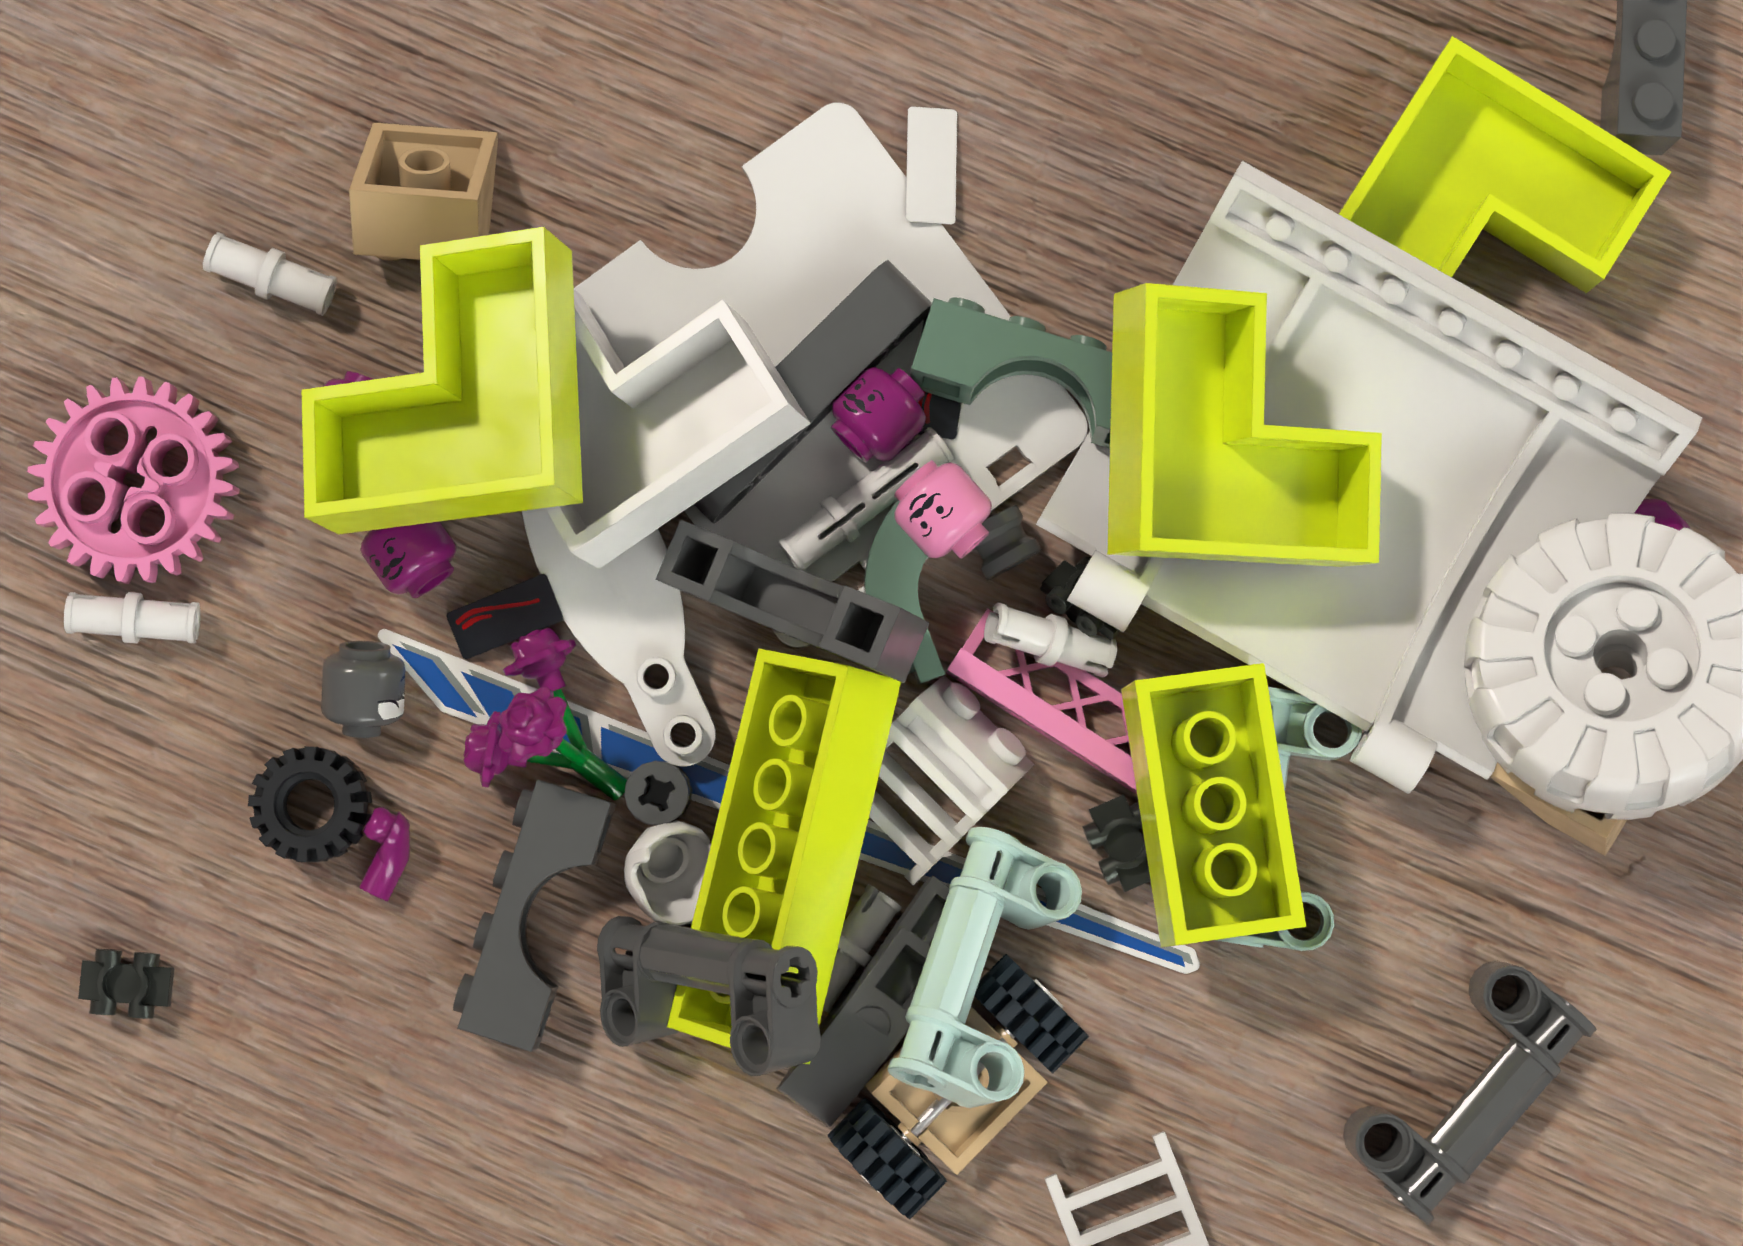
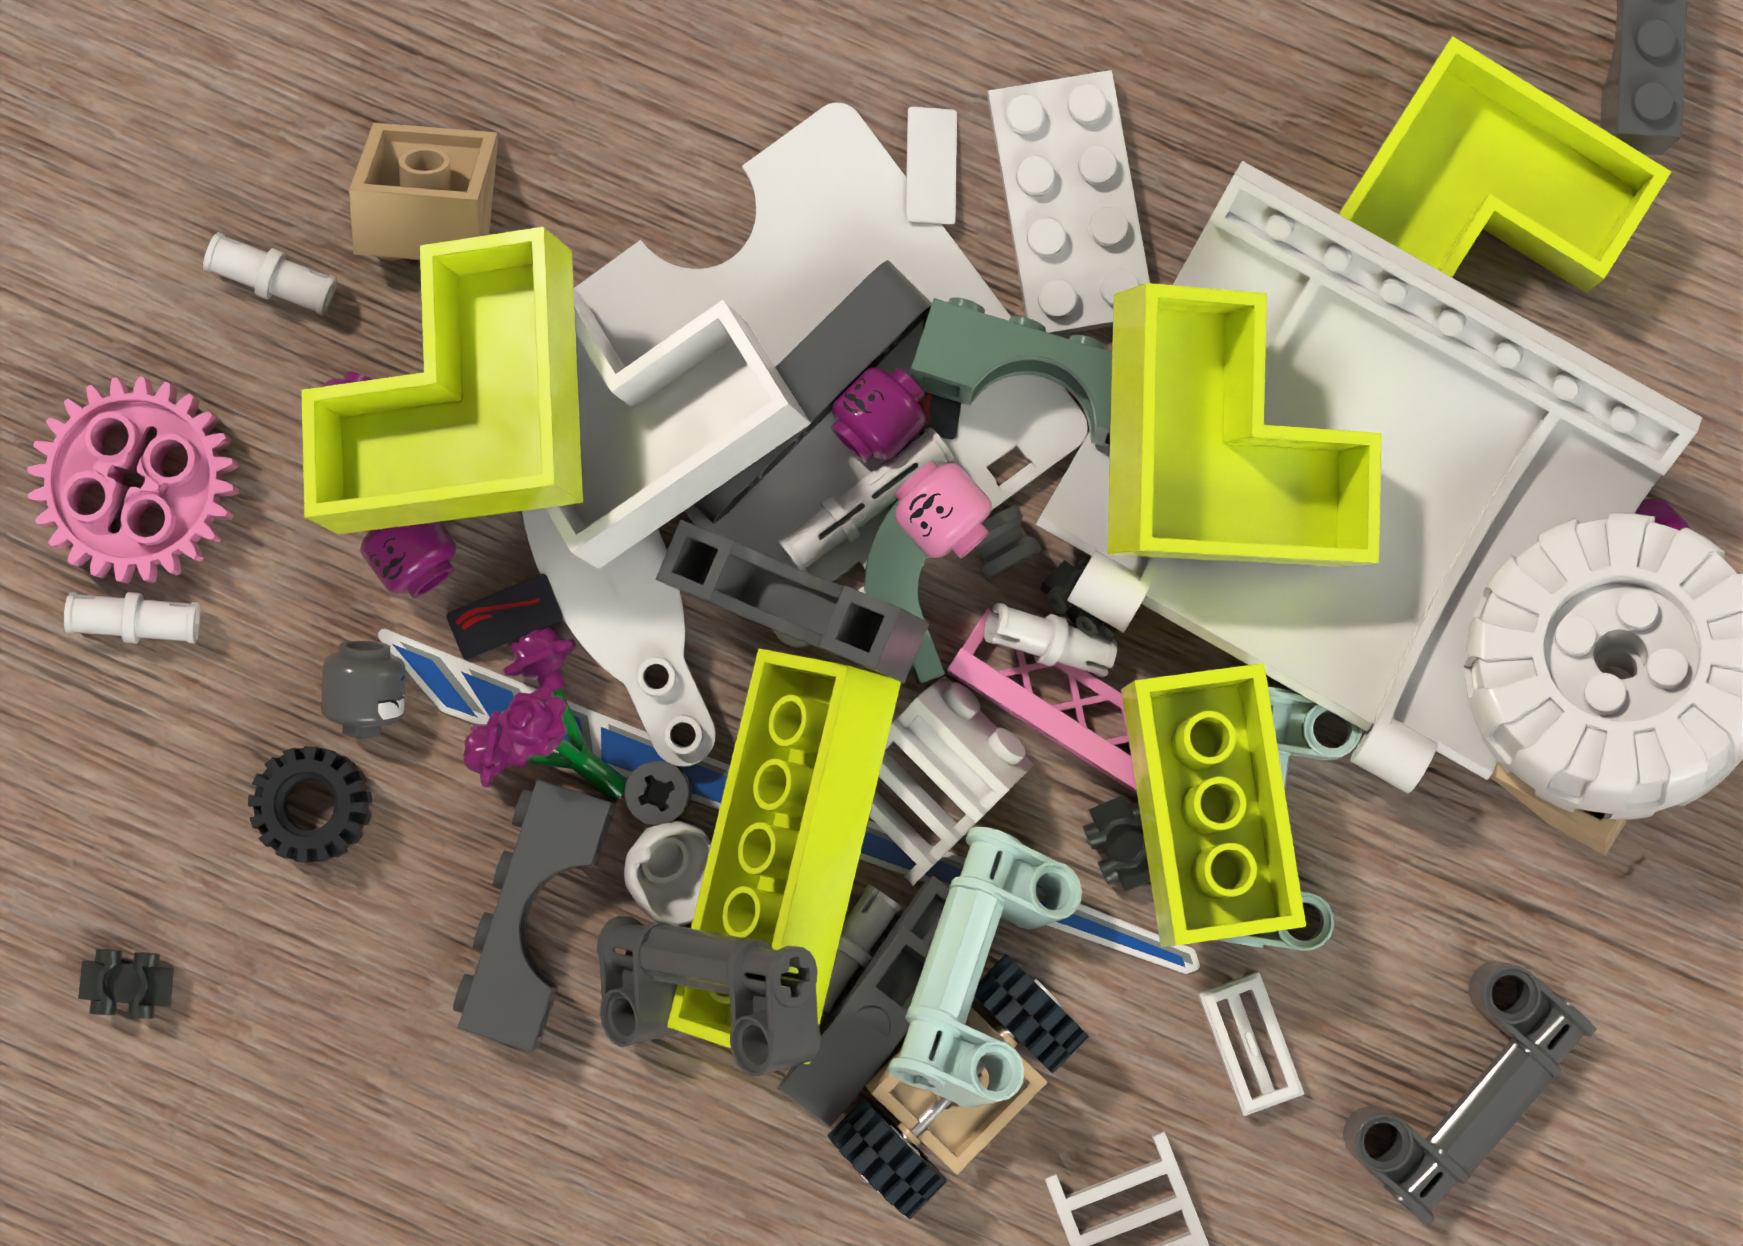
(392, 855): magenta arm -> none
(1068, 199): none -> white plate
(1230, 992): none -> white tile

